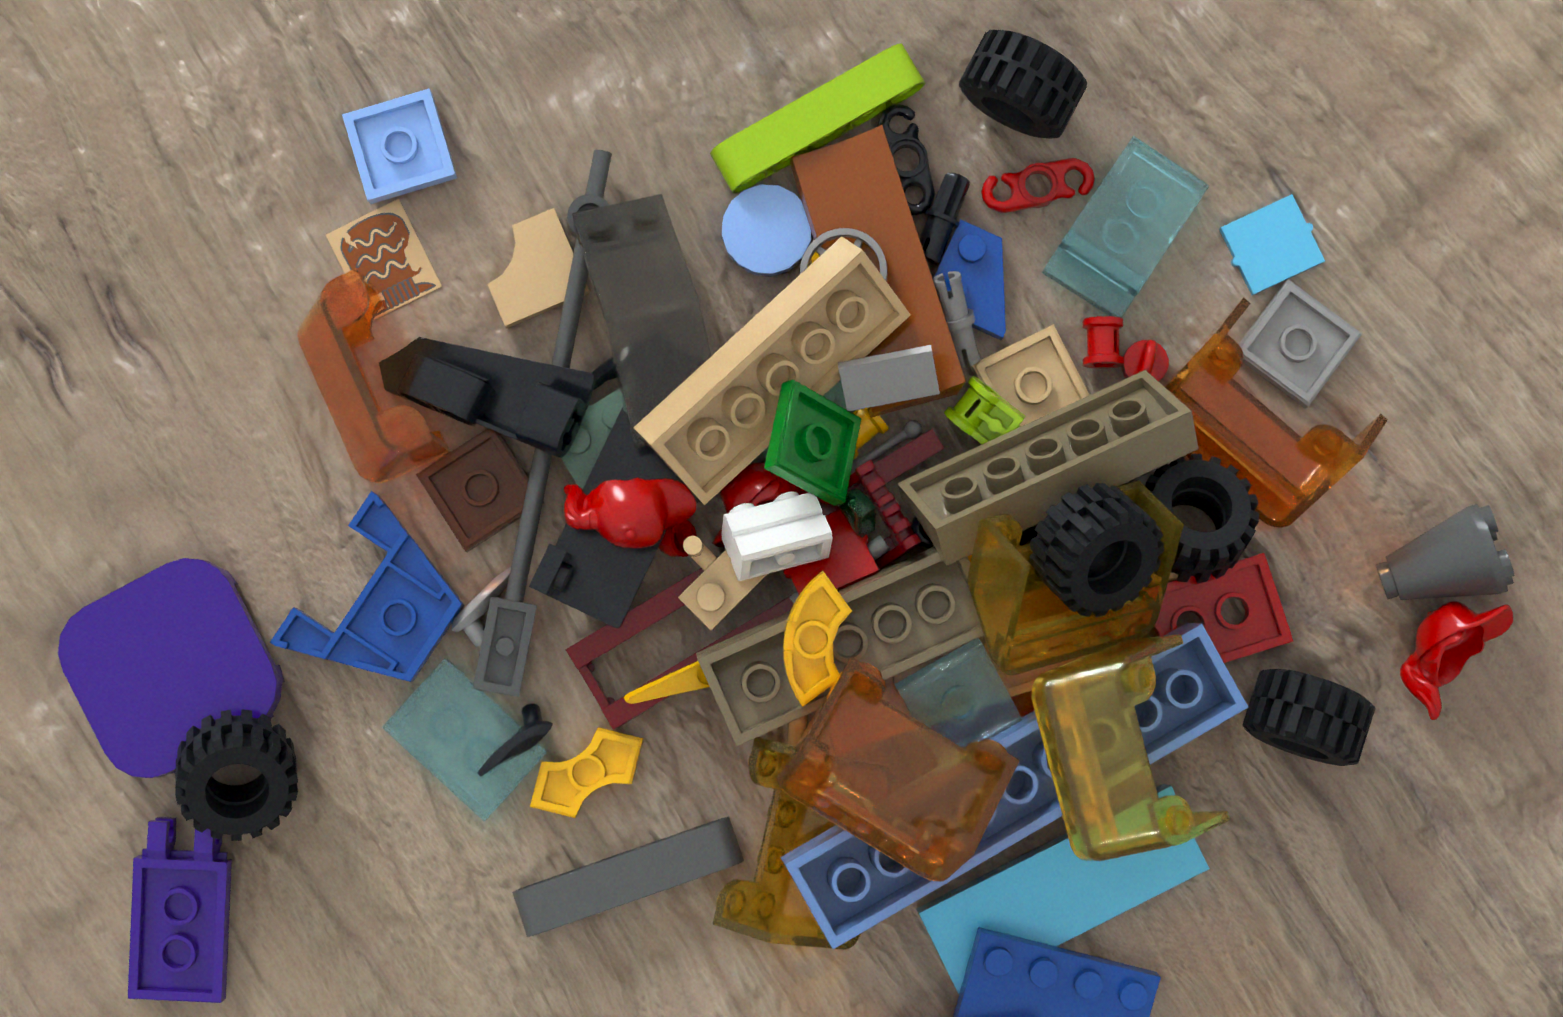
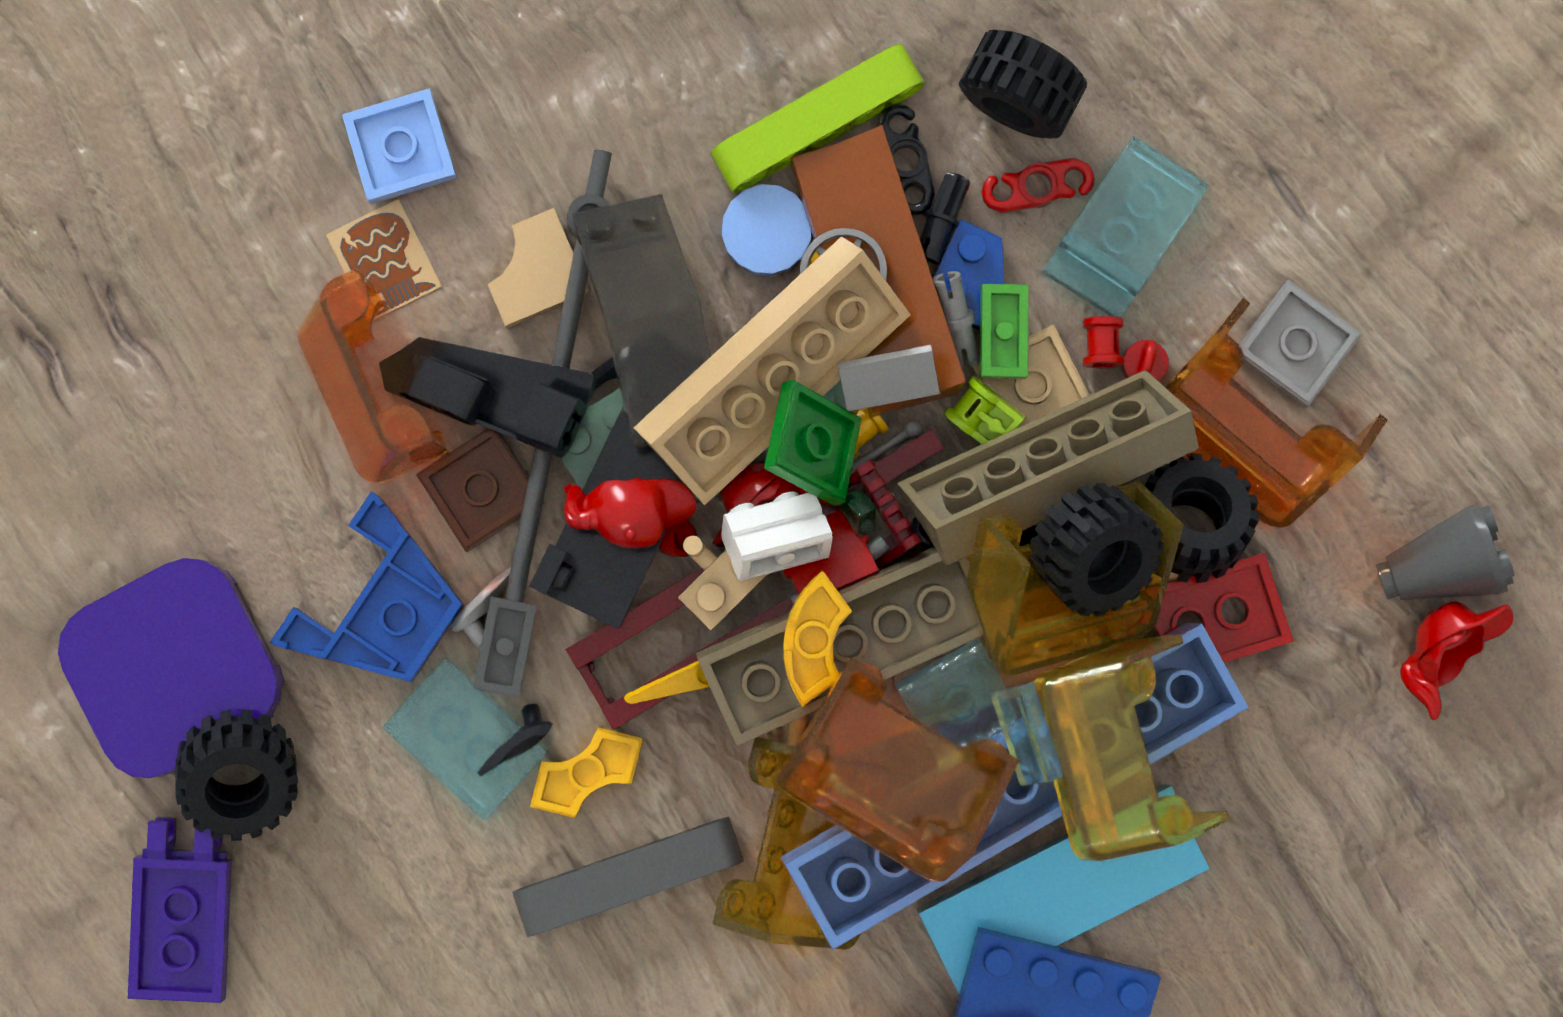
(1004, 331): none -> bright green plate
(1027, 733): none -> clear light blue tile
(1272, 244): medium azure piece -> none
(1309, 716): black tyre -> none

